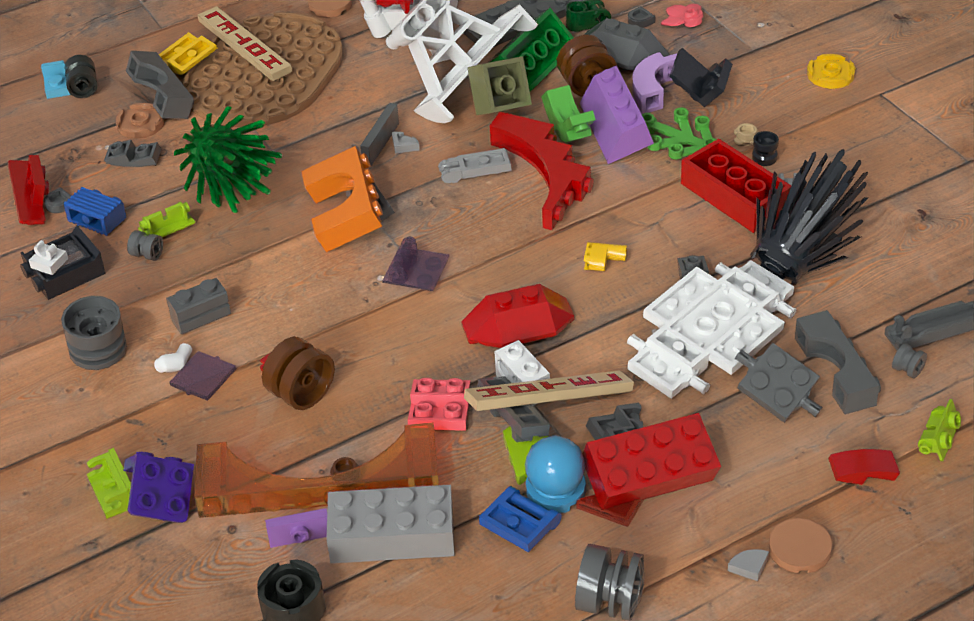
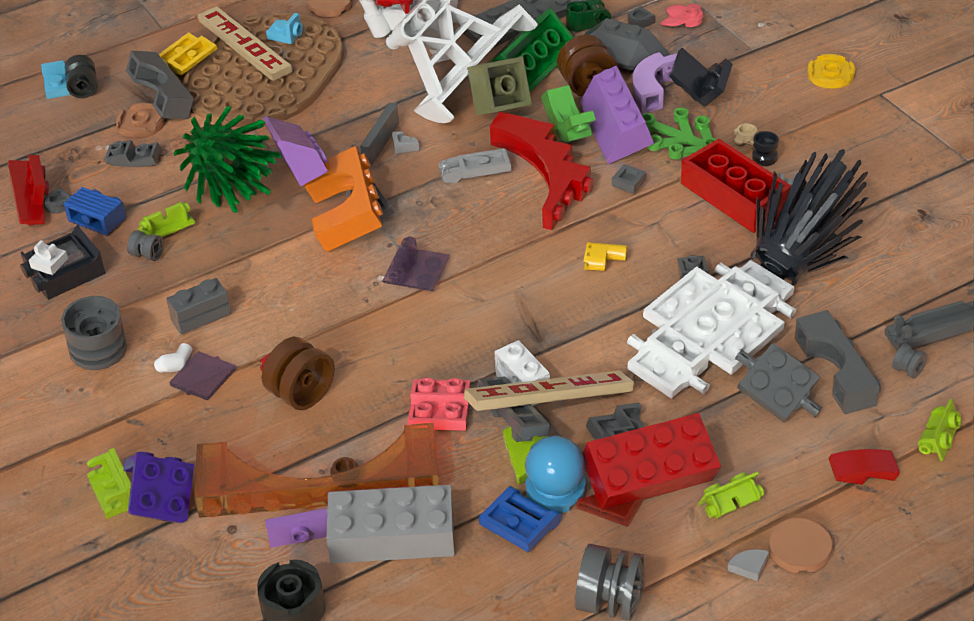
(284, 30): none -> medium azure bracket
(298, 149): none -> medium lavender slope
(517, 315): red wedge -> none
(628, 178): none -> dark grey plate
(720, 497): none -> lime hinge

